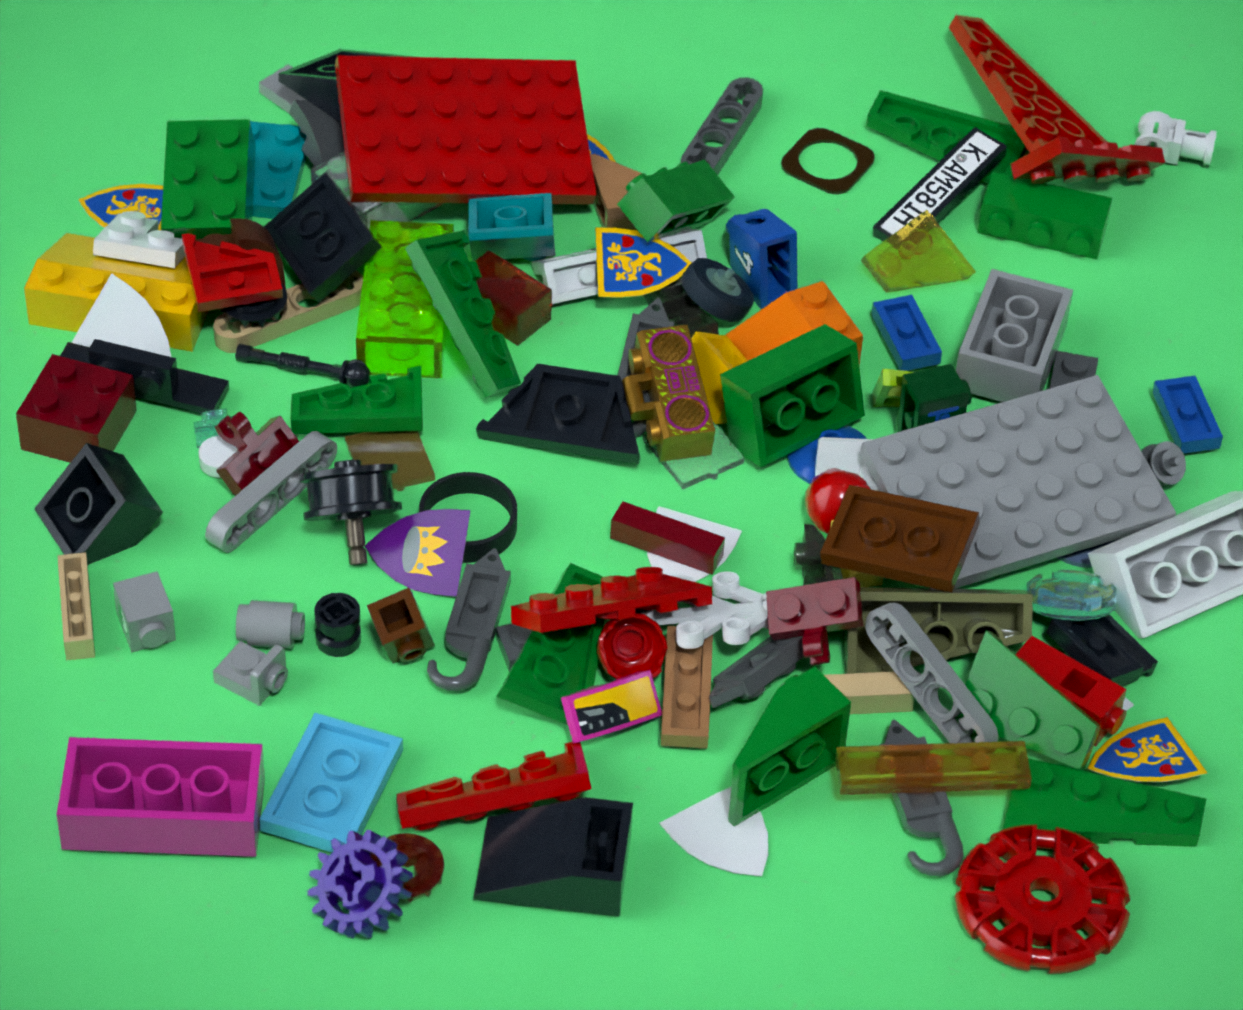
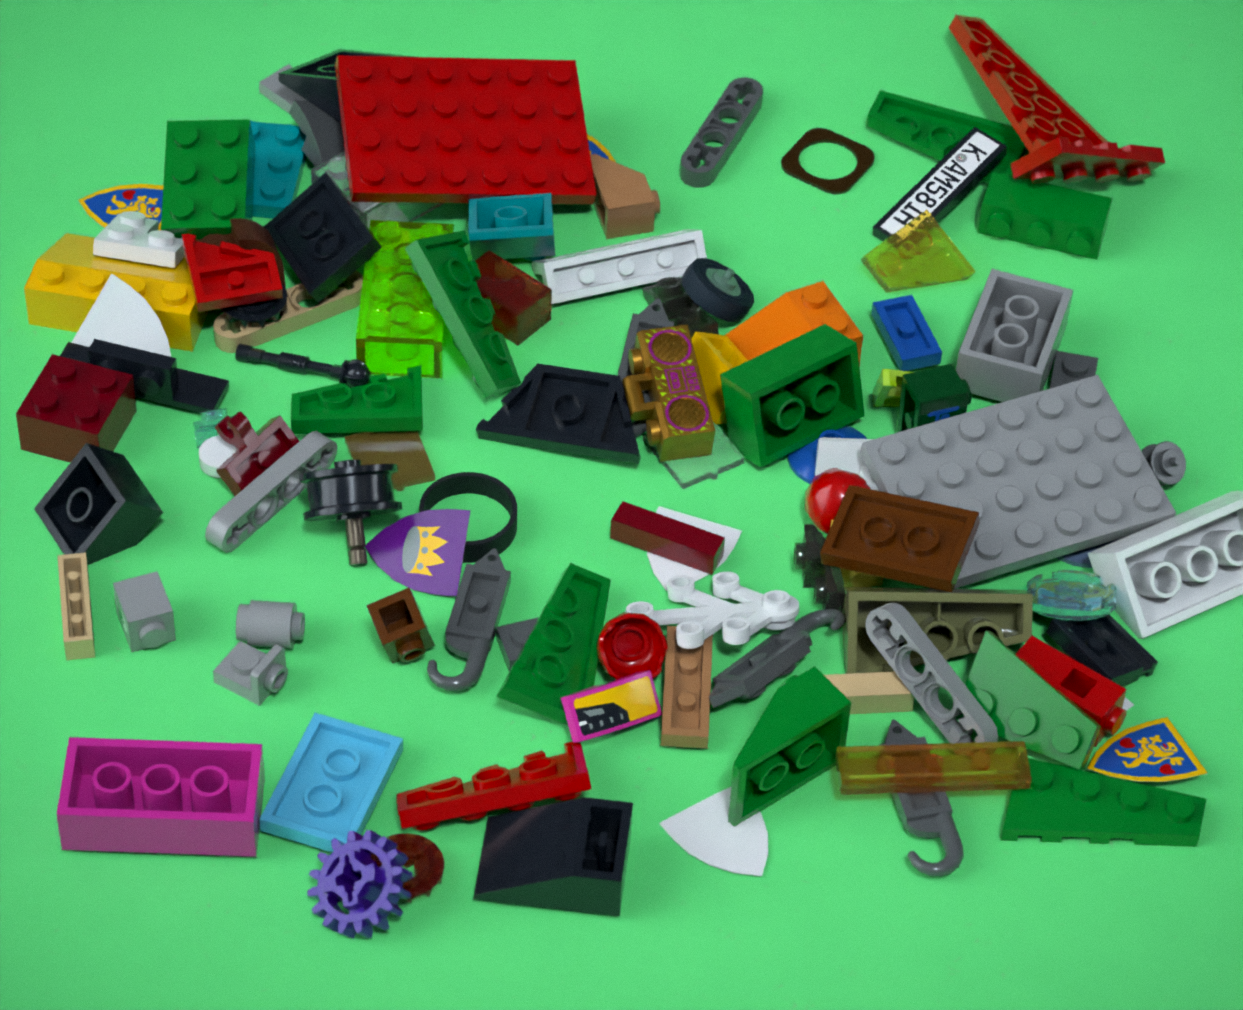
(337, 624): black wheel -> none
(612, 599): red wing -> none
(632, 265): sticker -> none
(674, 199): green brick -> none
(763, 254): blue torso -> none
(813, 612): plate -> none
(1039, 921): red plate -> none
(1175, 139): white connector -> none
(1187, 414): blue plate -> none

